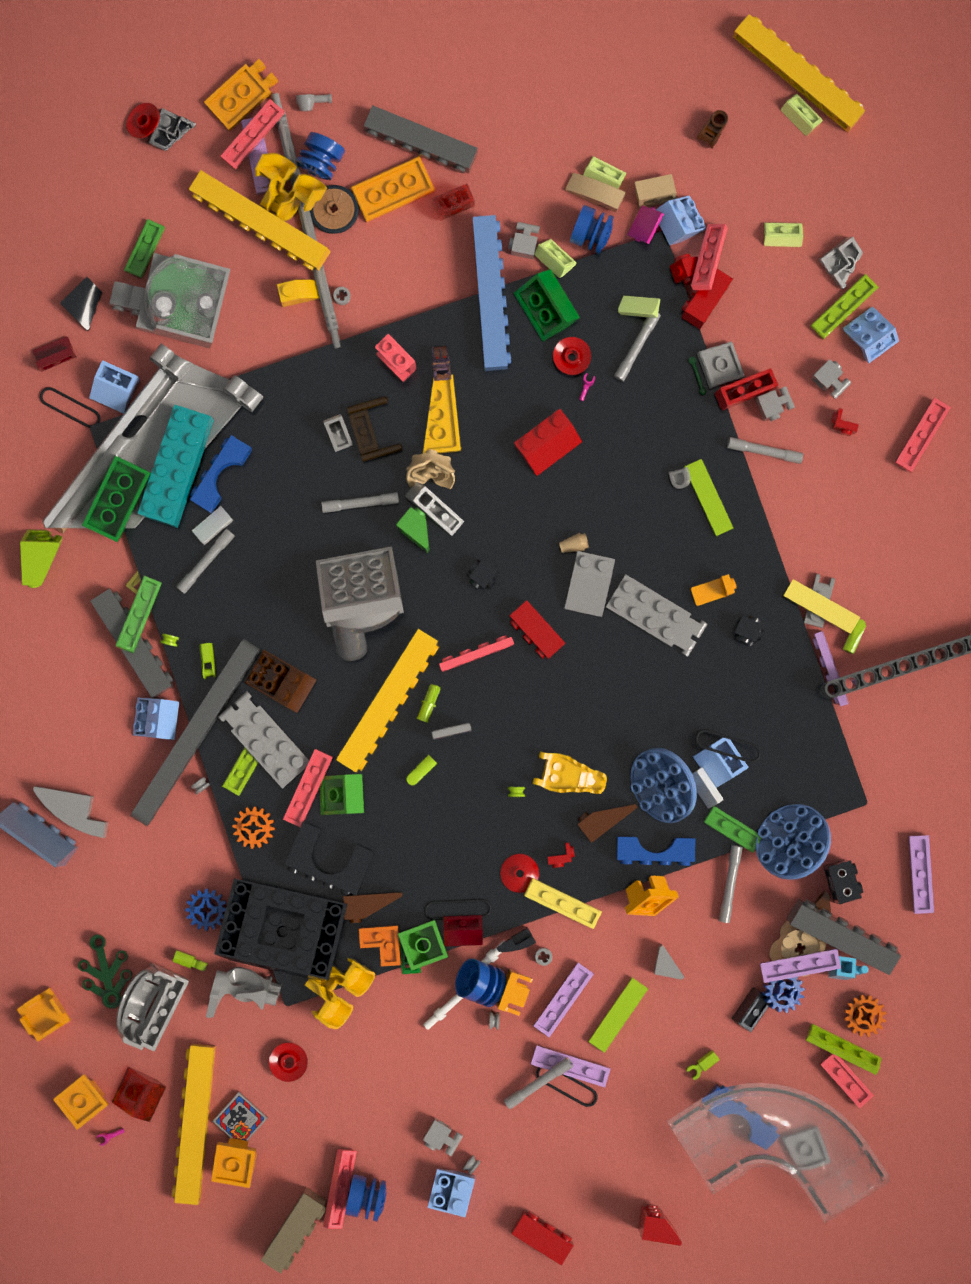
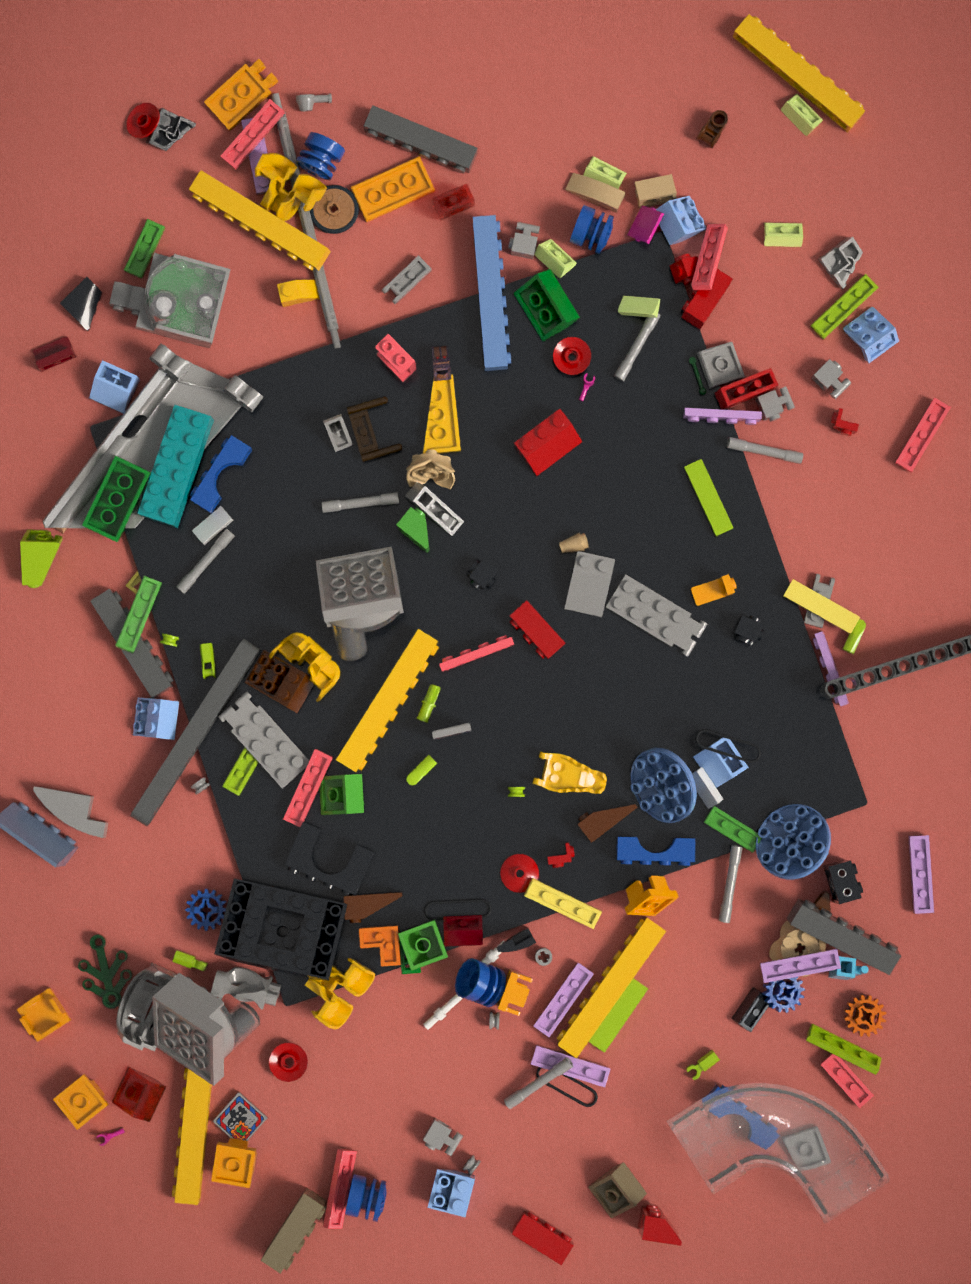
(66, 396): black piece -> none
(198, 1027): none -> light grey piece
(253, 836): orange gear -> none
(322, 669): none -> yellow piece
(346, 299): light grey bush -> none
(408, 278): none -> light grey hinge
(611, 987): none -> yellow brick
(617, 1190): none -> dark tan slope
(665, 965): light grey slope -> none
(680, 478): light grey tile -> none
(729, 416): none -> lavender plate

